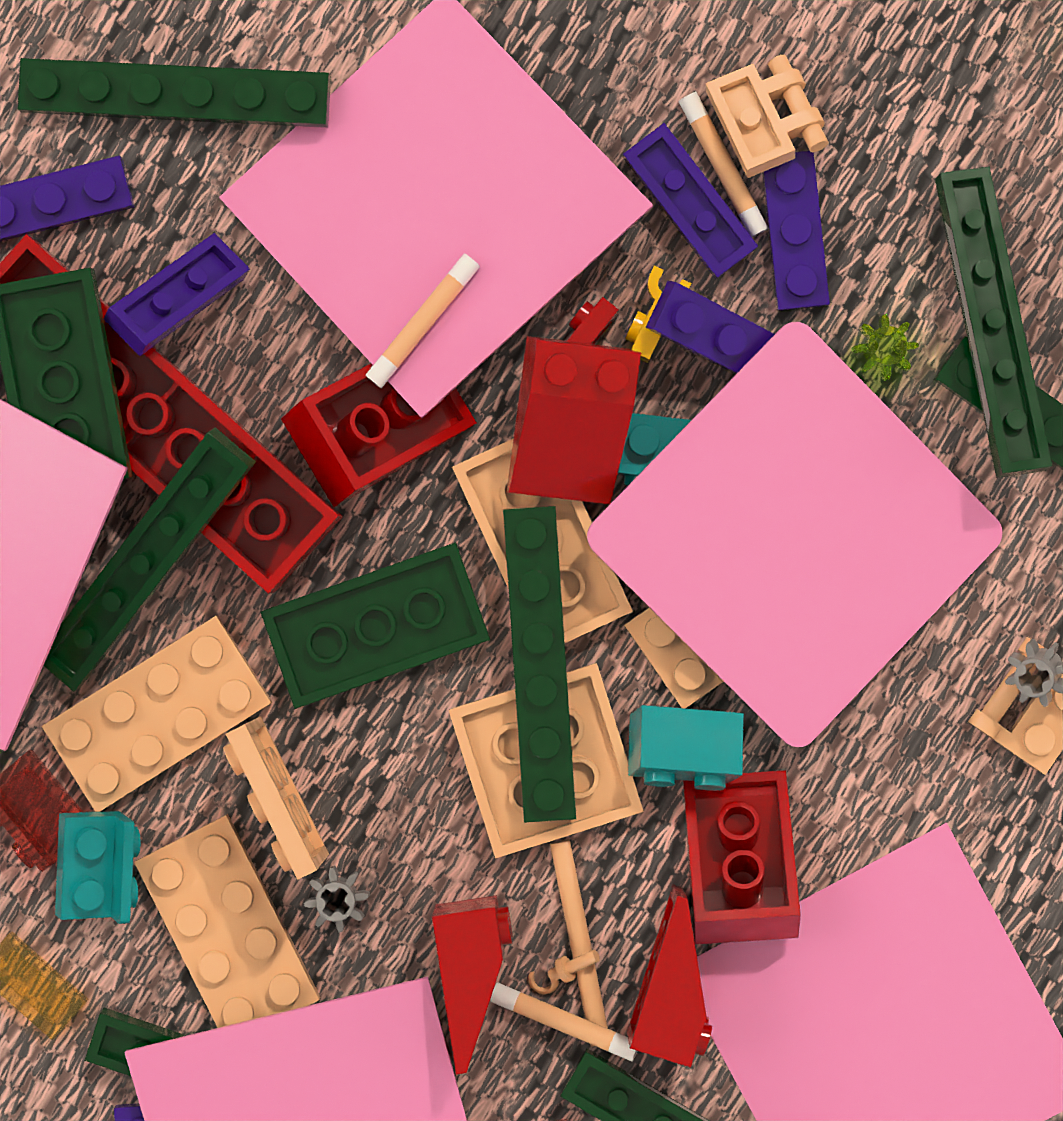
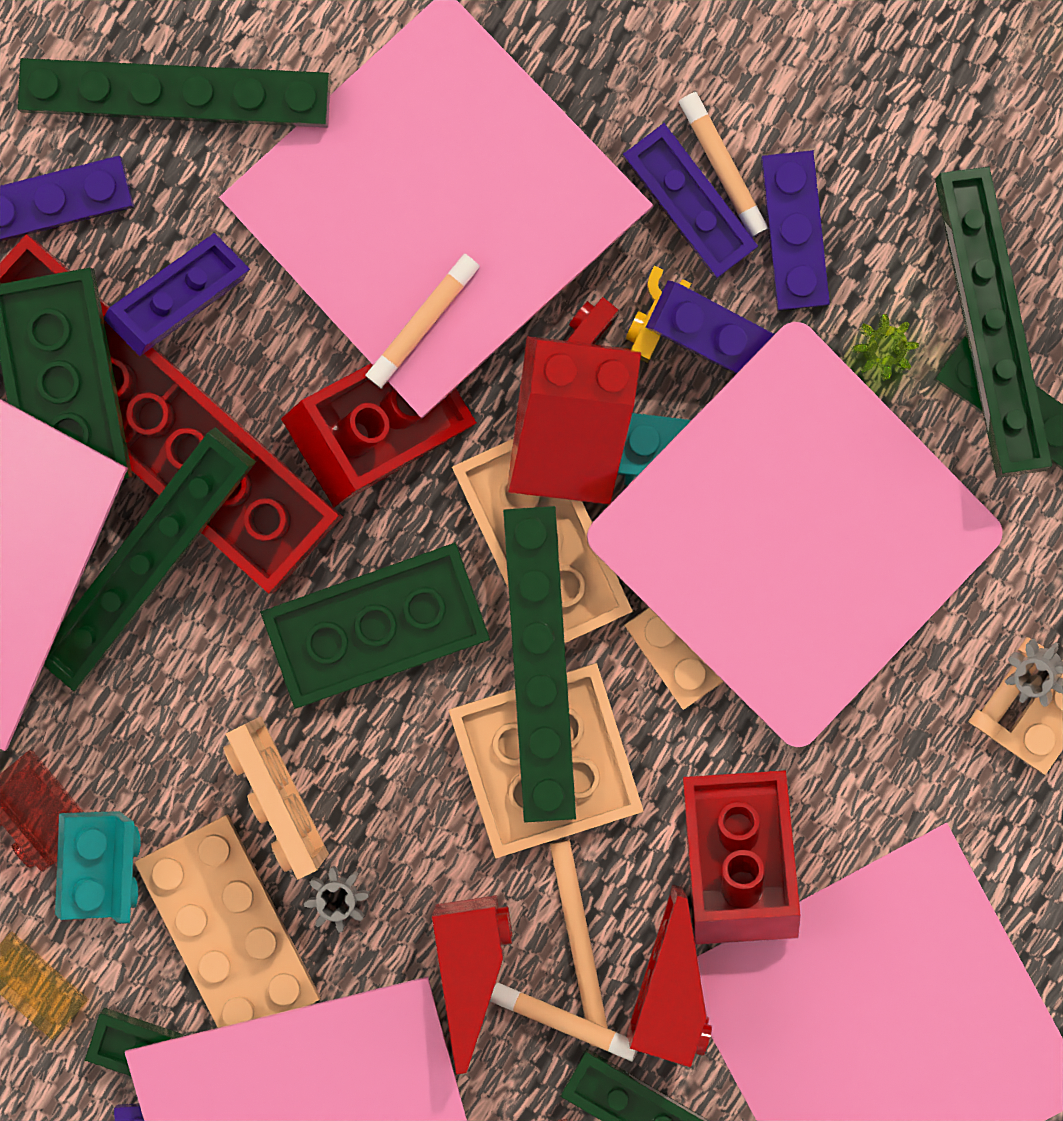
(157, 714): light nougat plate -> none
(564, 970): light nougat hand -> none
(685, 746): teal brick -> none
(752, 121): light nougat plate -> none

